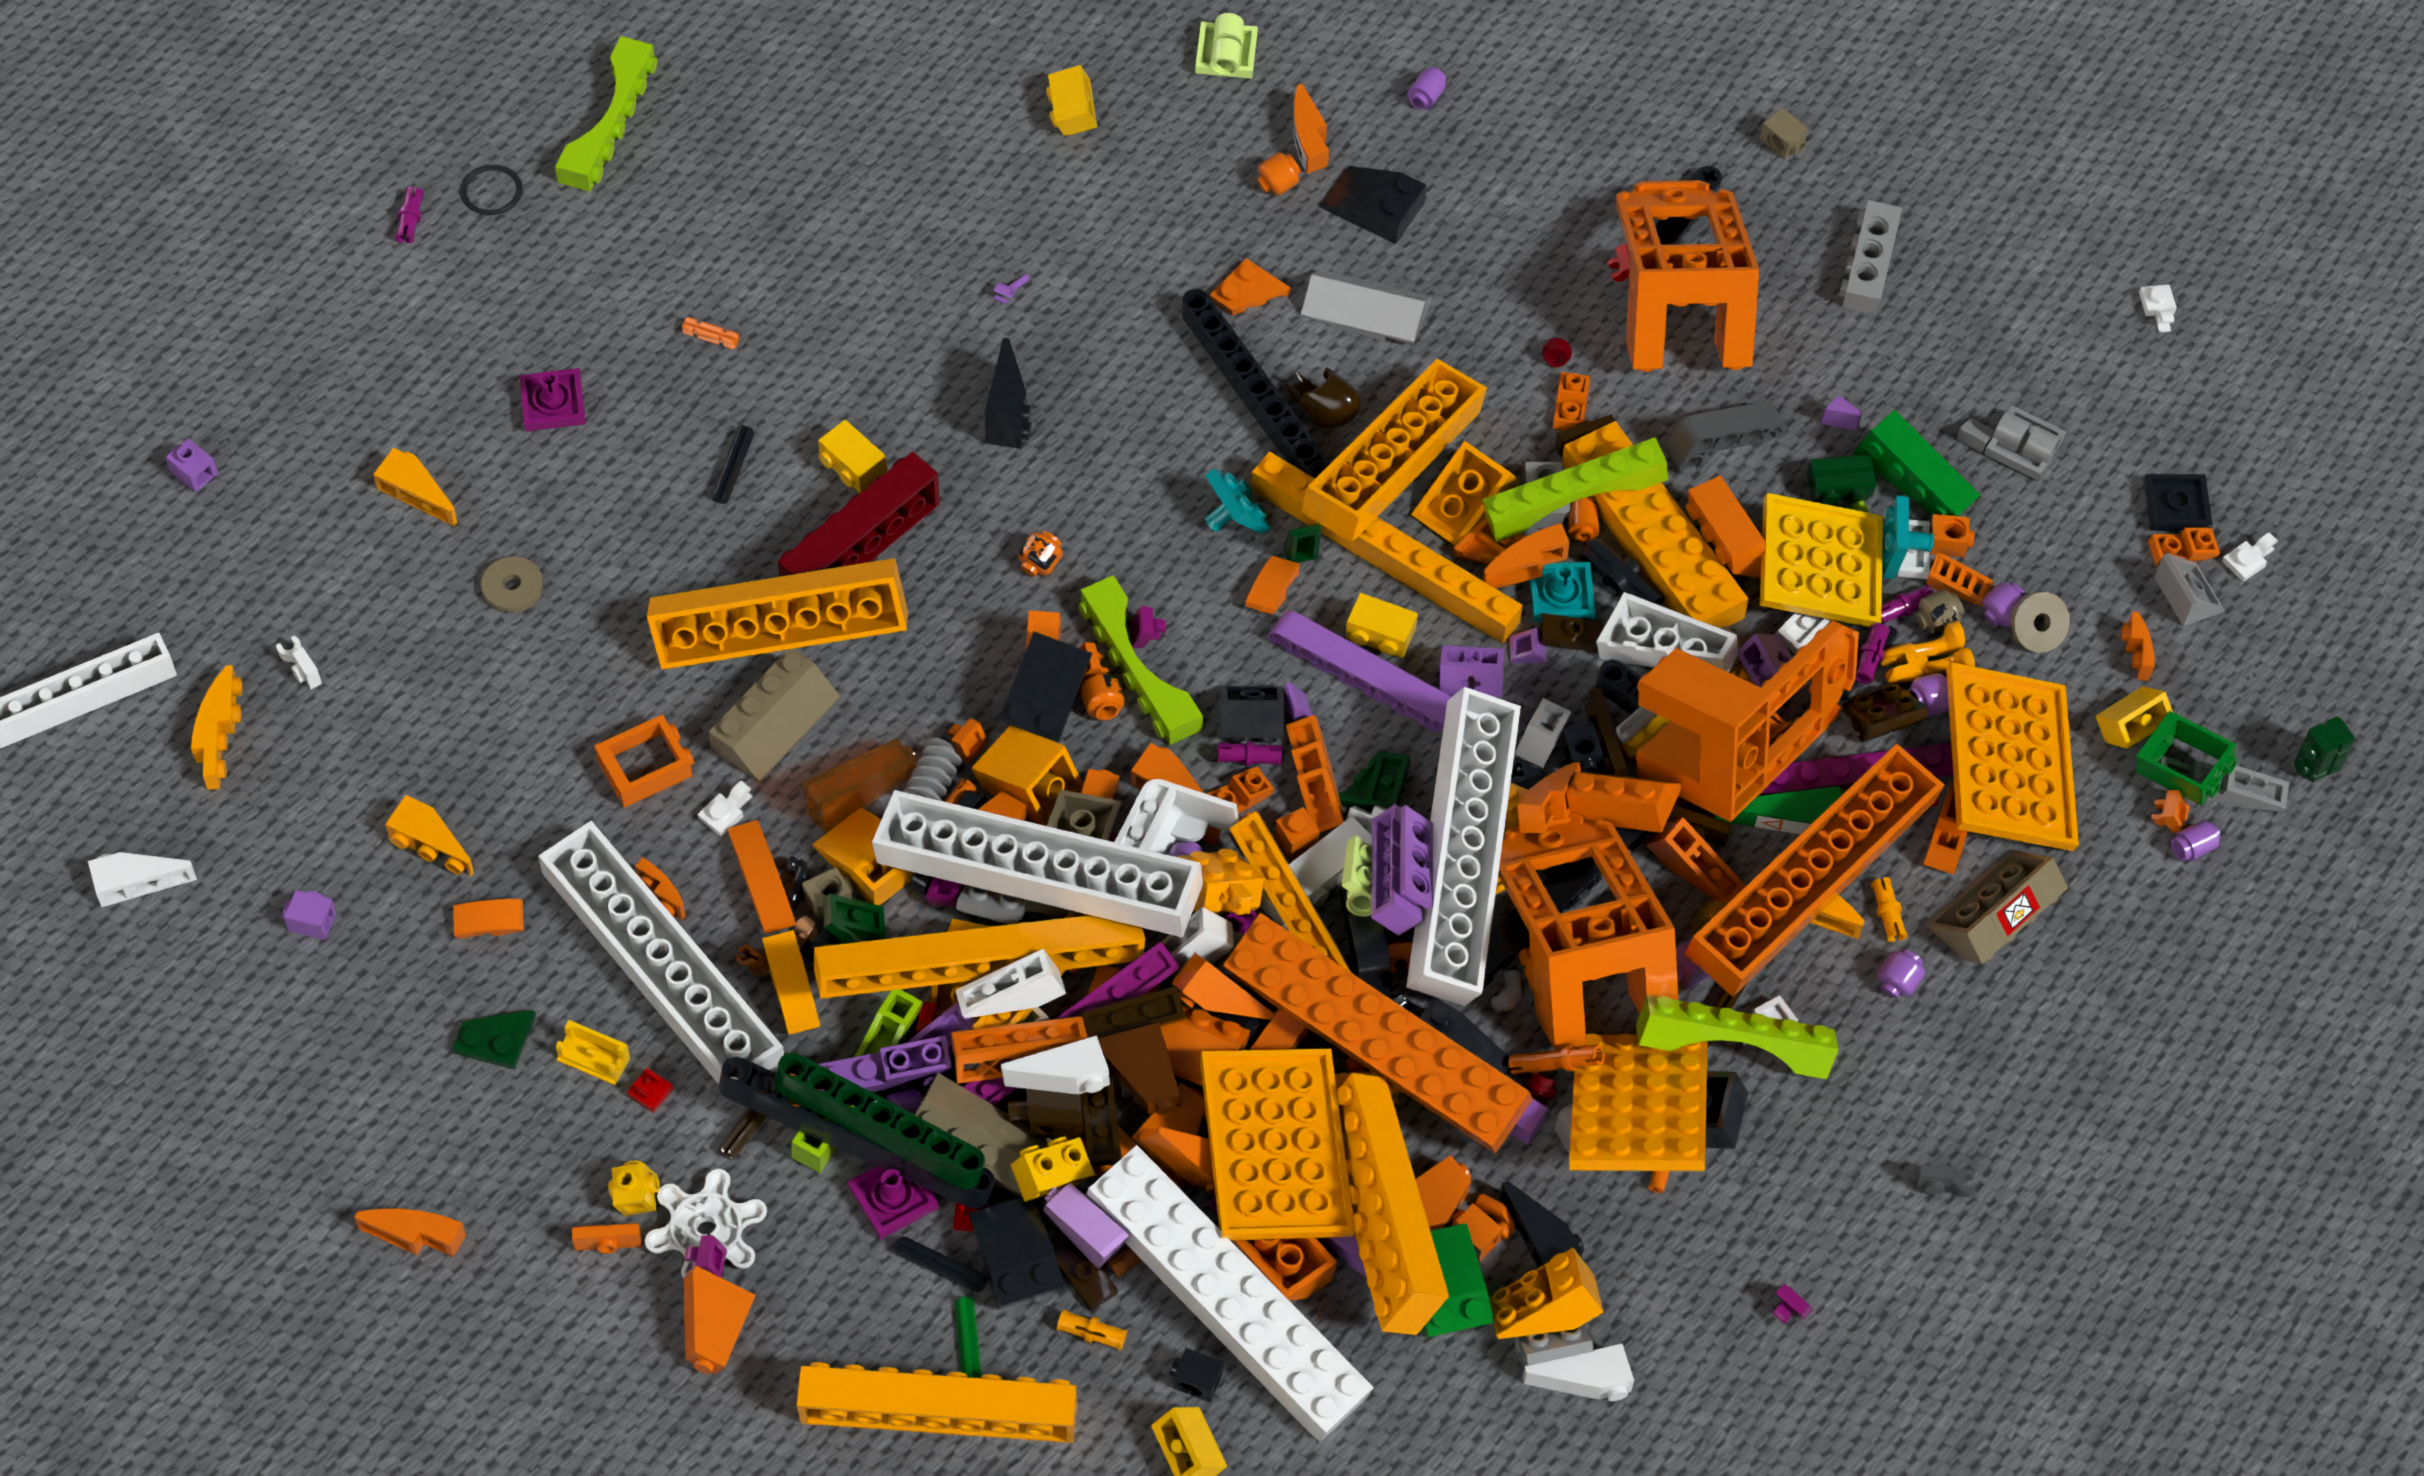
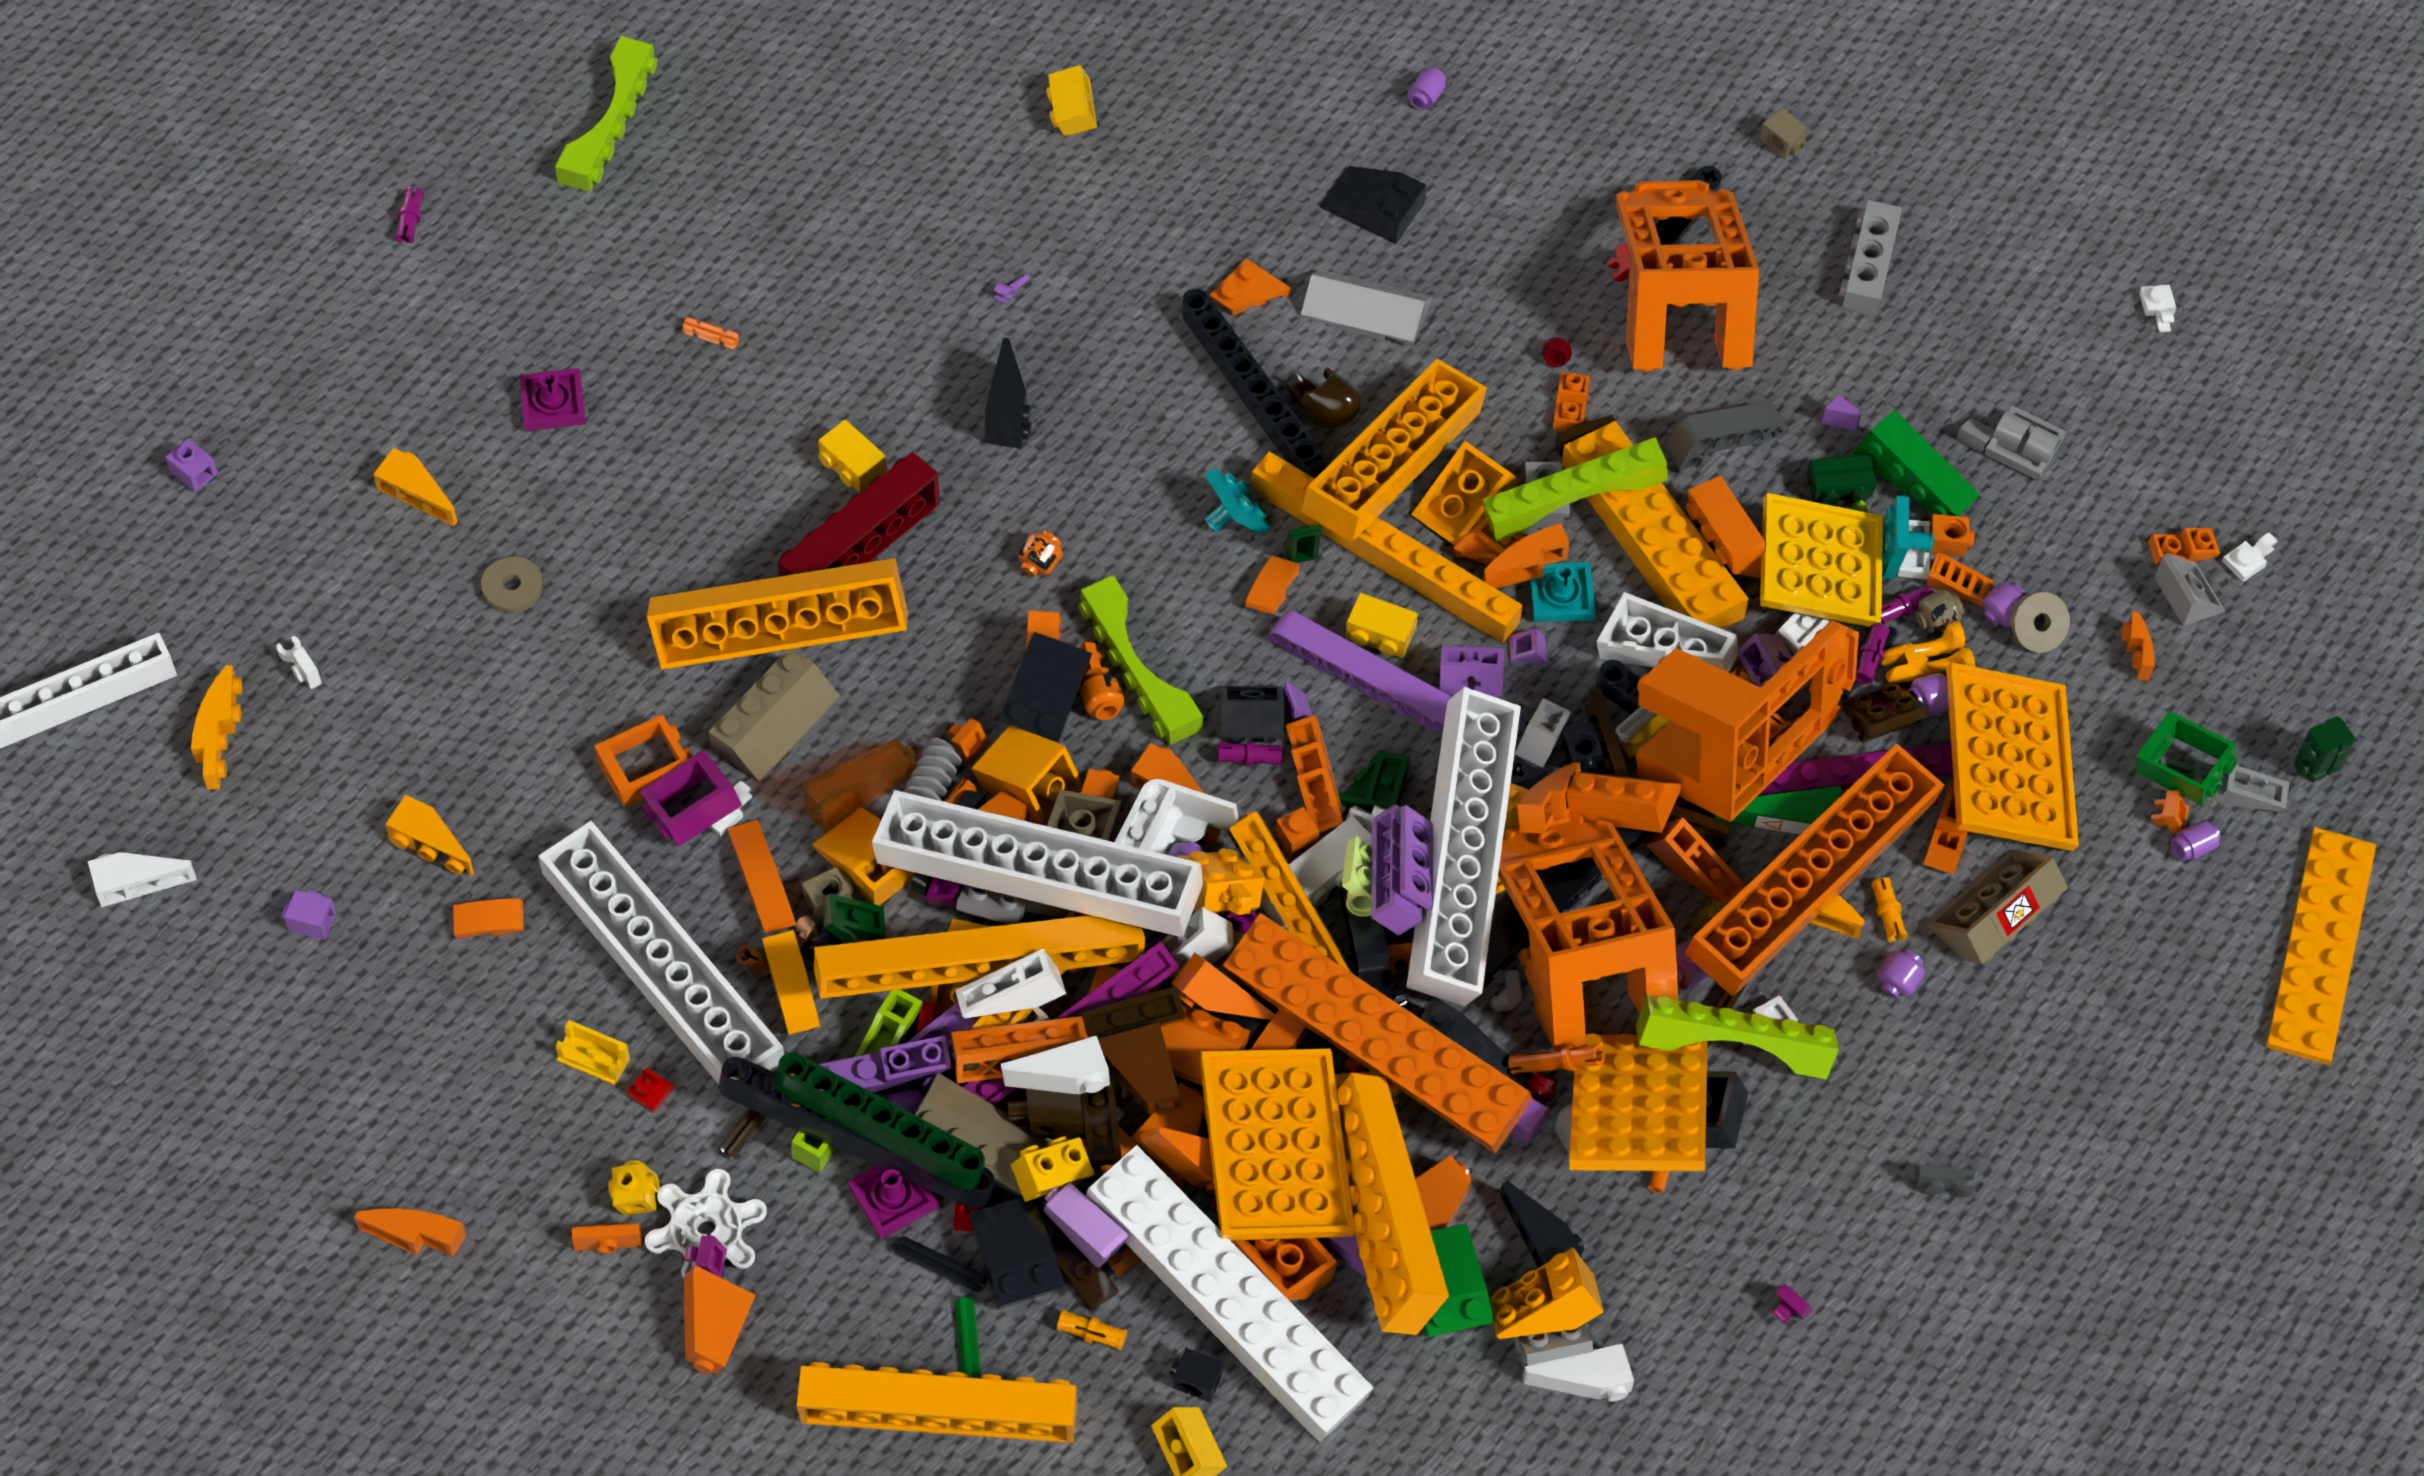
(469, 177): black tyre -> none
(495, 1038): dark green wing -> none
(661, 887): orange slope -> none
(701, 813): none -> magenta window
(732, 464): black axle -> none
(800, 875): black arm -> none
(1145, 627): magenta tile -> none
(1226, 47): yellowish green plate -> none
(1245, 789): orange slope -> none
(1278, 173): orange head -> none
(1309, 132): orange slope -> none
(1483, 1230): orange brick -> none
(1500, 1213): orange arm -> none
(1569, 632): dark brown plate -> none
(1583, 520): orange brick -> none
(1619, 572): black piece -> none
(2133, 717): yellow brick -> none
(2177, 501): black plate -> none
(2321, 946): none -> light orange plate

